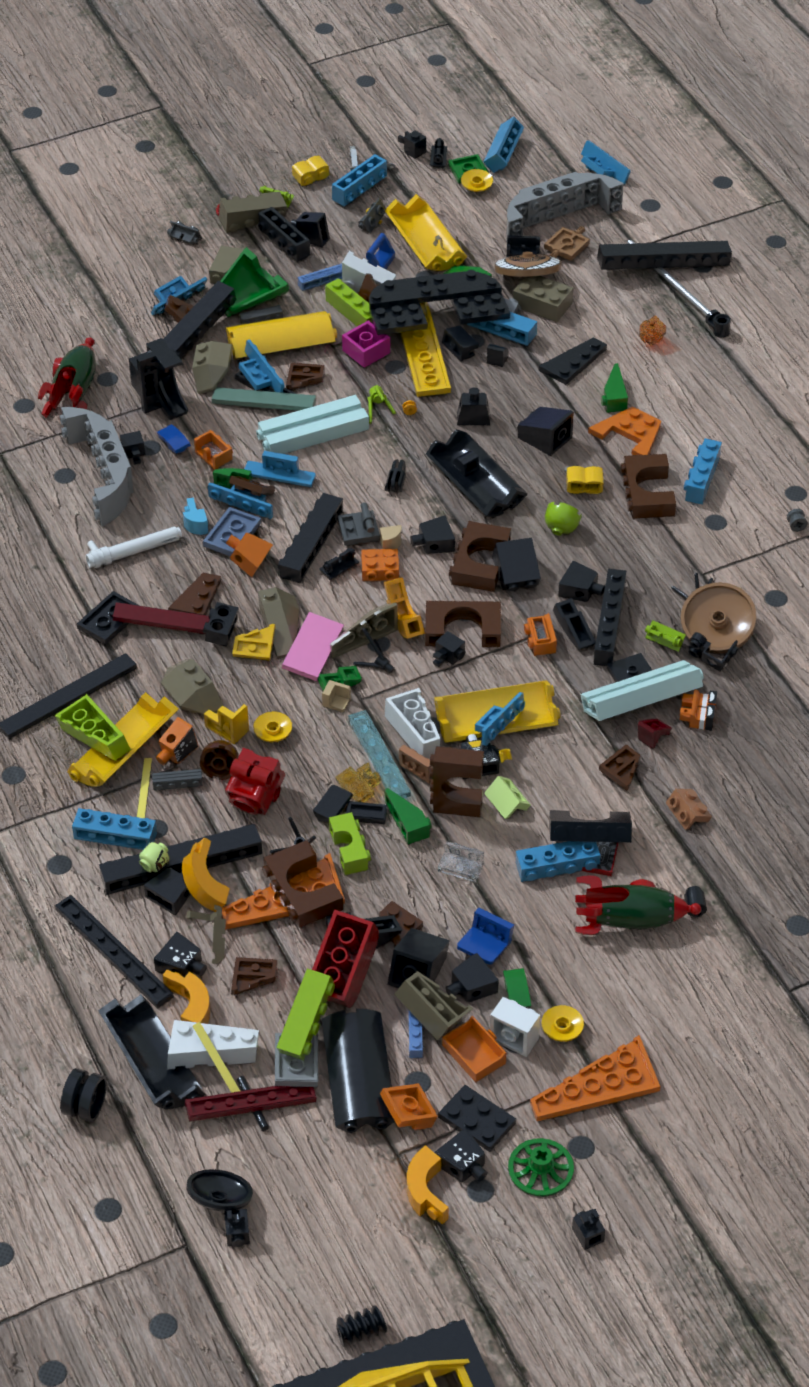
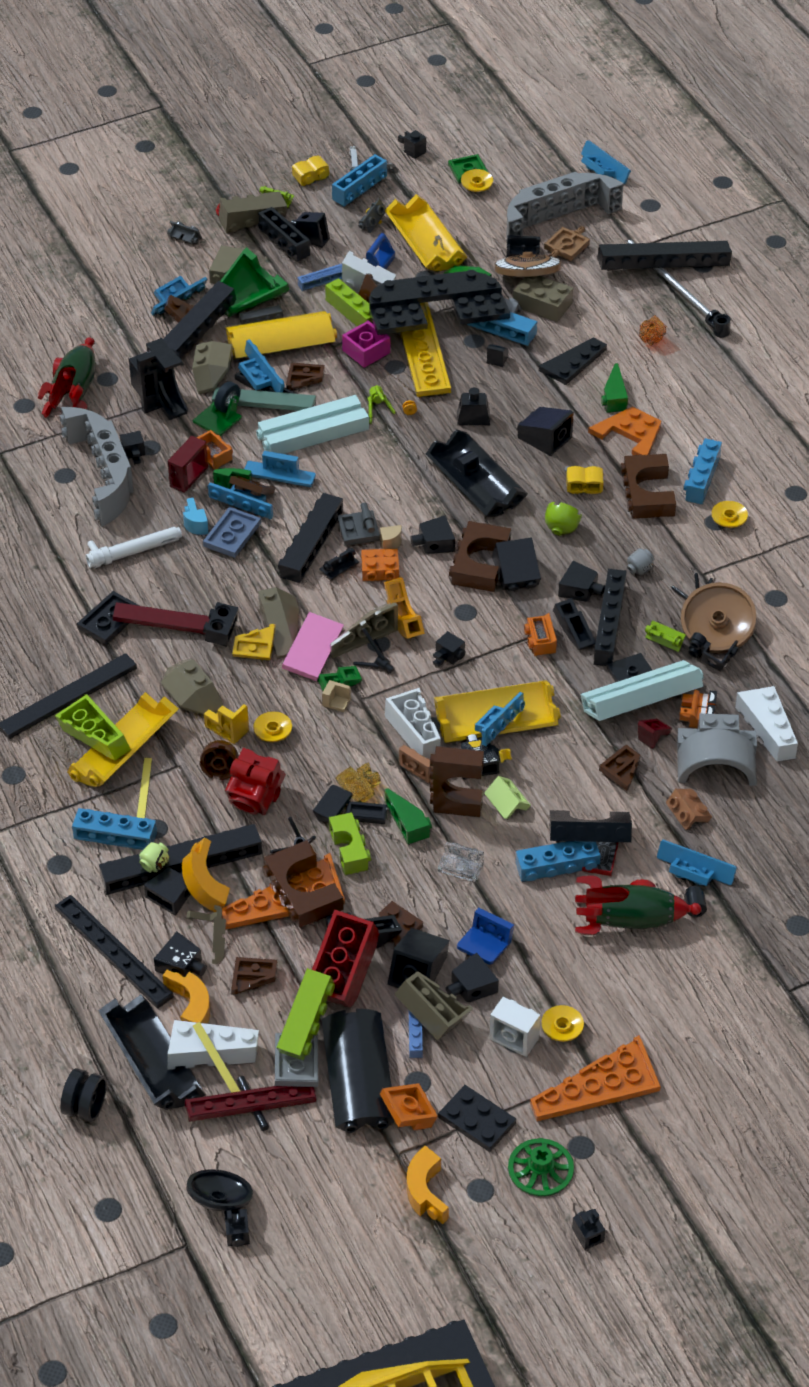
(174, 438): blue slope -> none
(177, 742): orange torso -> none
(177, 779): dark grey piece -> none
(193, 452): none -> dark red window
(198, 595): reddish brown wing -> none
(222, 412): none -> green plate
(248, 552): orange torso -> none
(360, 1324): black piece -> none
(378, 753): clear light blue tile -> none
(396, 476): black arm -> none
(438, 154): black hinge -> none
(459, 342): black hinge -> none
(462, 1157): torso -> none
(474, 1049): orange container -> none
(484, 613): reddish brown arch -> none
(503, 145): dark azure brick -> none
(517, 986): green slope -> none
(640, 562): none -> light grey head
(695, 865): none -> dark azure bracket
(716, 742): none -> light grey piece
(729, 514): none -> yellow dish
(767, 716): none -> white wedge
(797, 520): dark grey wheel -> none

